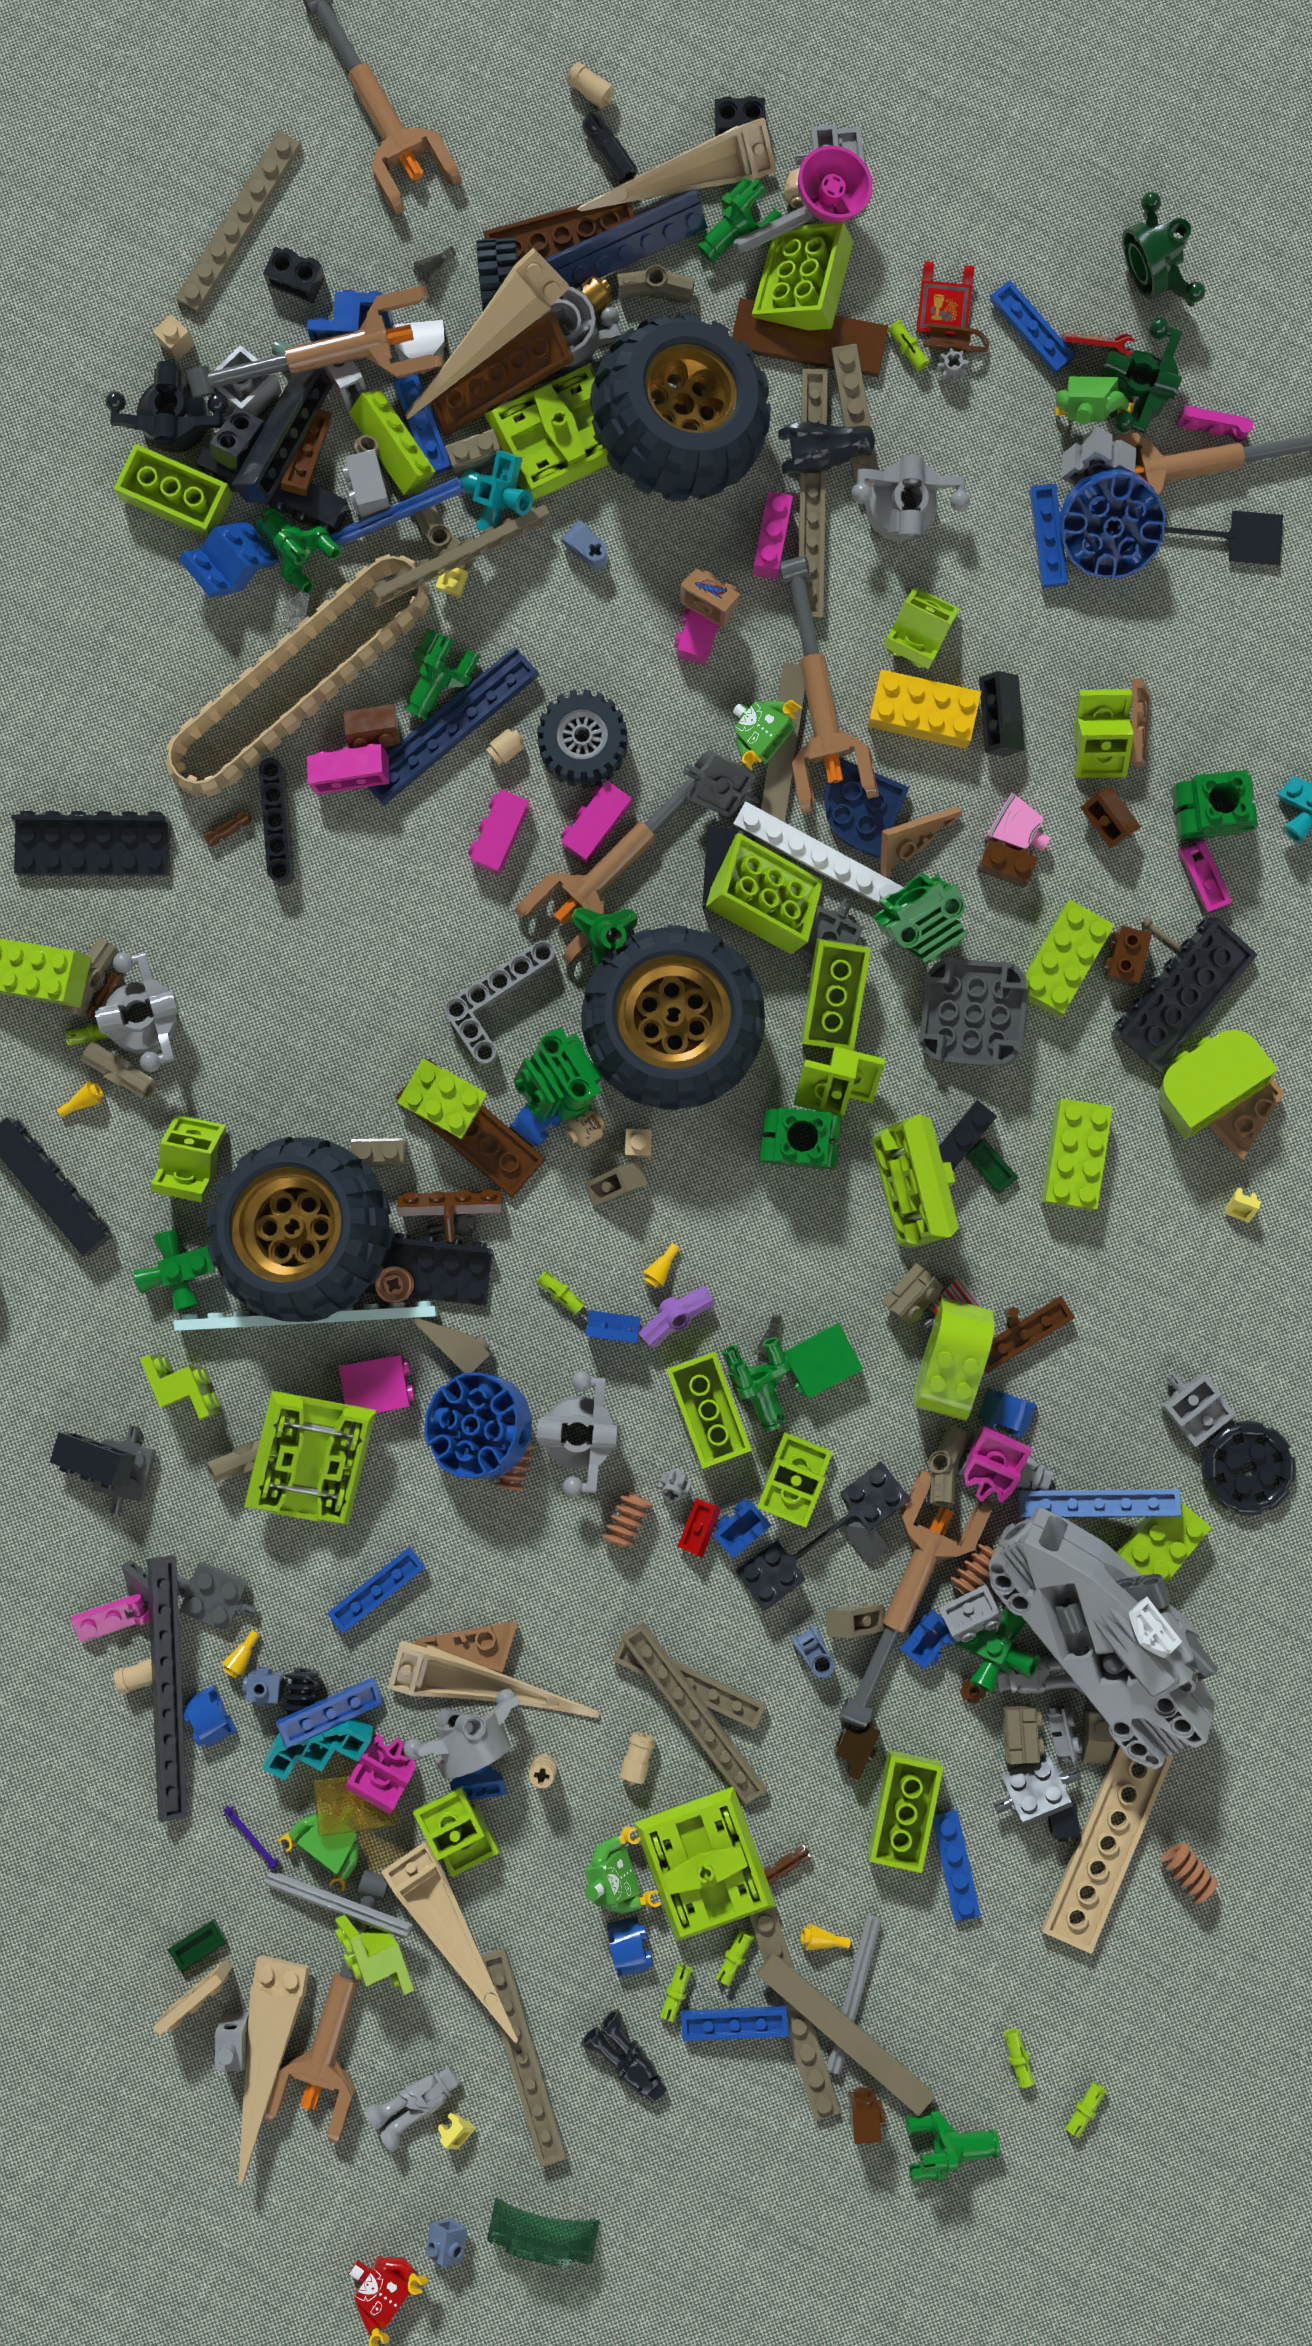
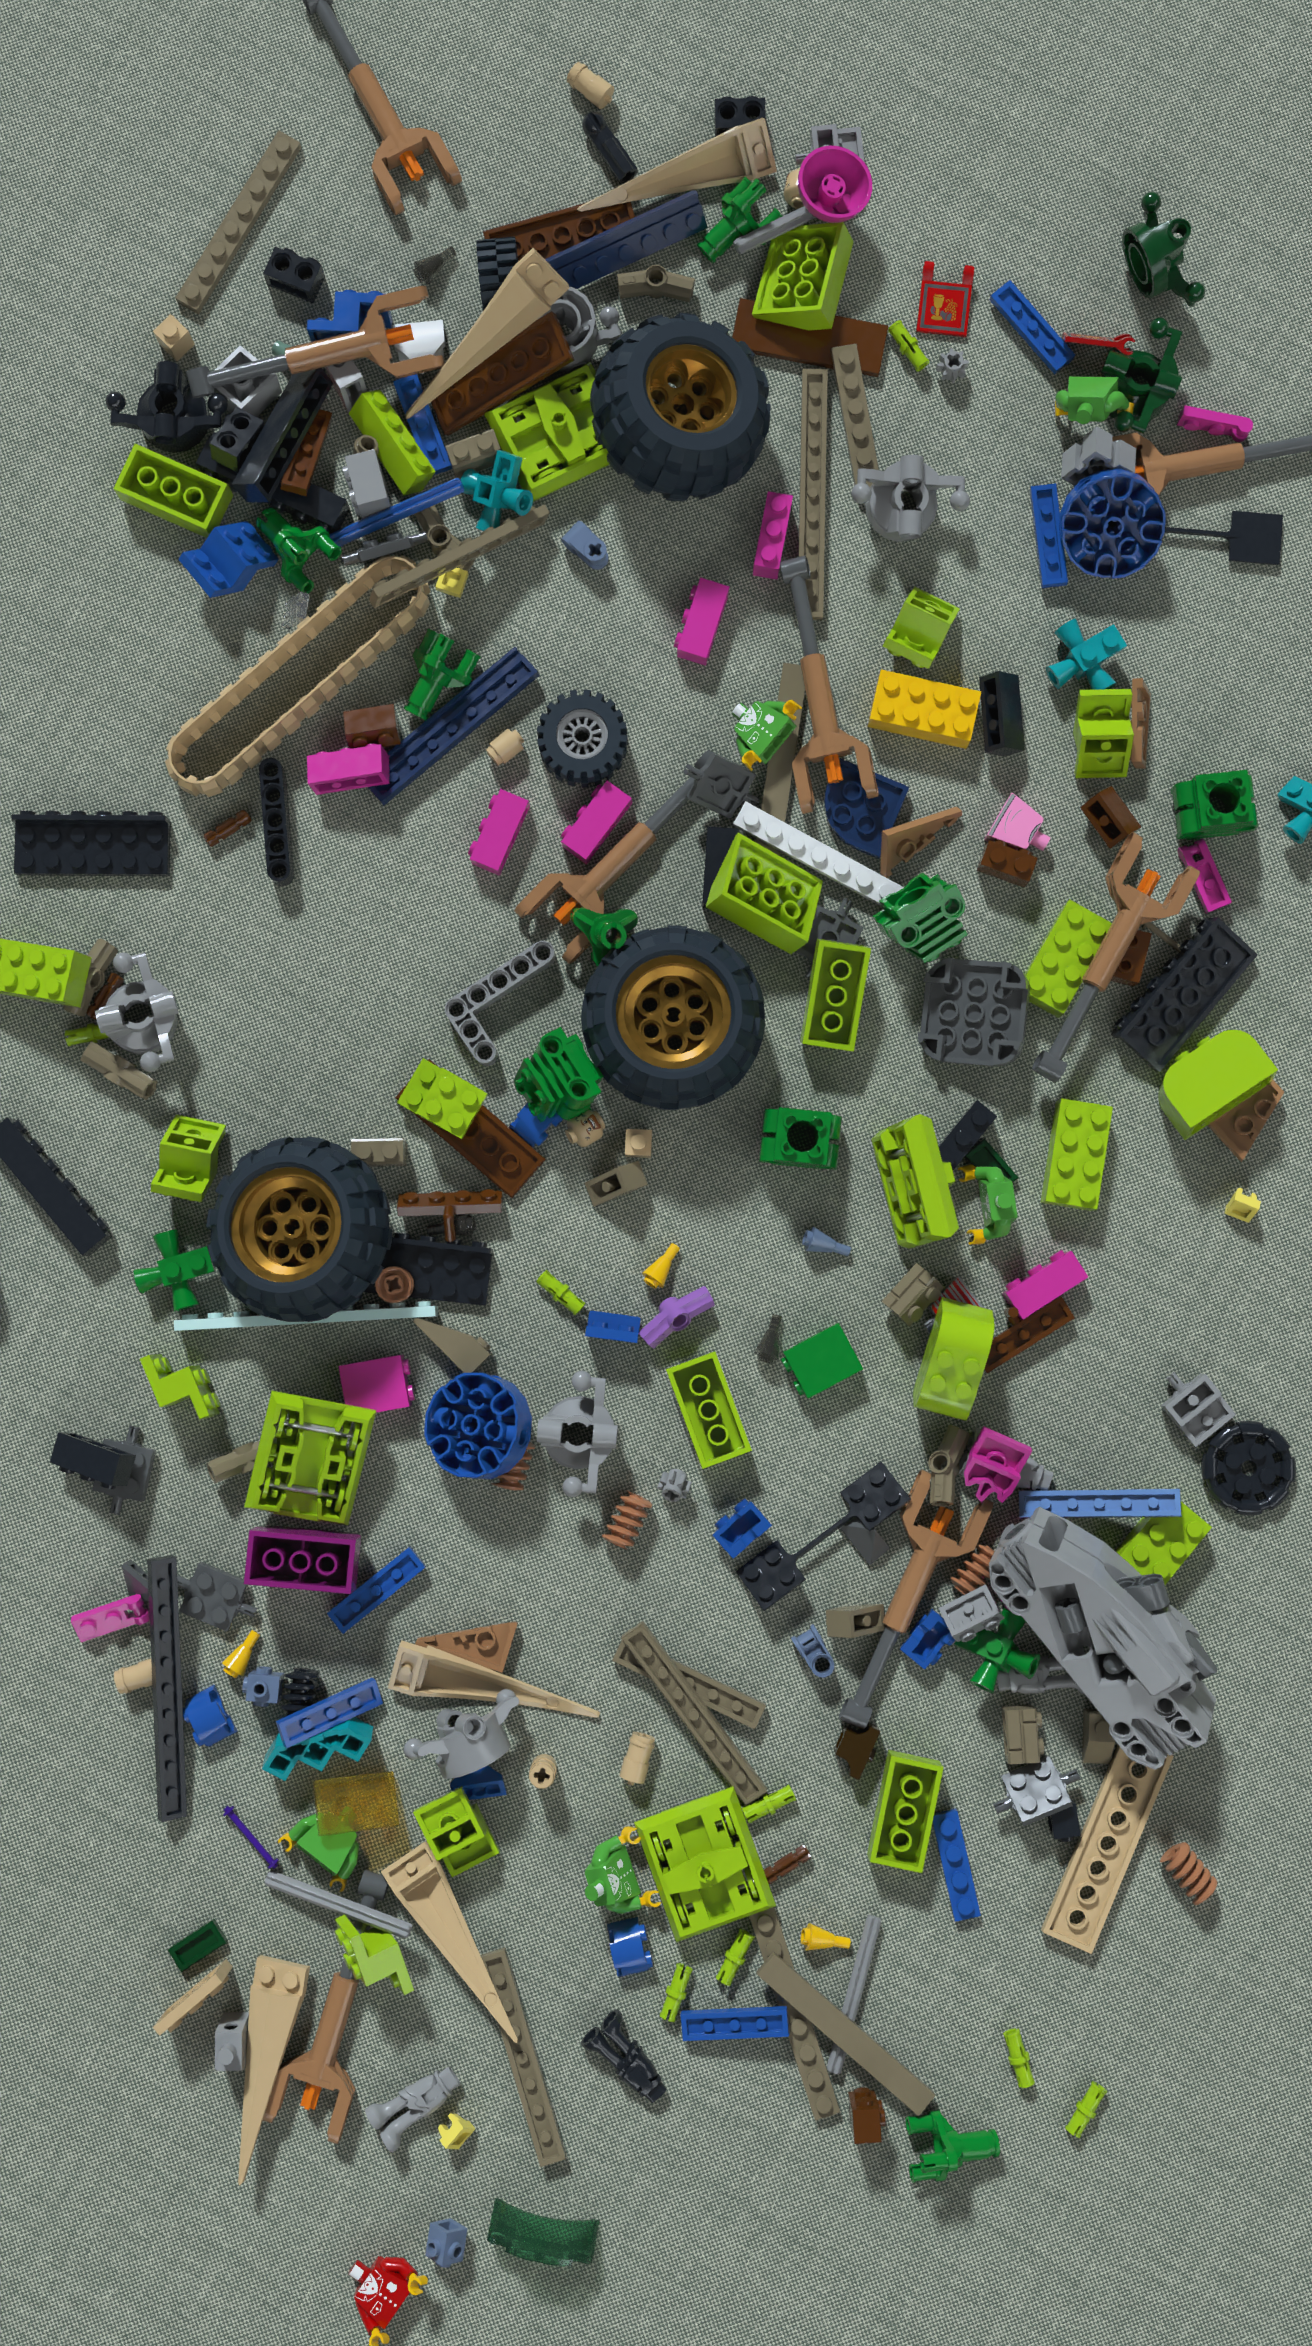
(87, 1096): yellow cone -> none
(302, 1559): none -> magenta brick
(381, 1774): dark pink plate -> none
(394, 542): none -> dark grey plate
(597, 293): pearl gold head -> none
(699, 1527): red plate -> none
(709, 597): medium nougat slope -> none
(760, 1381): green wheel -> none
(769, 1804): none -> lime pin
(794, 1479): lime bracket -> none
(820, 1242): none -> sand blue cone
(821, 446): black animal -> none
(846, 1077): lime bracket -> none
(958, 343): reddish brown piece -> none
(966, 1693): reddish brown plate -> none
(996, 1202): none -> bright green torso
(1006, 1411): blue cylinder -> none
(1044, 1283): none -> dark pink brick
(1065, 1722): light grey hinge -> none
(1086, 656): none -> teal brick
(1133, 909): none -> medium nougat piece
(1152, 1629): white slope -> none

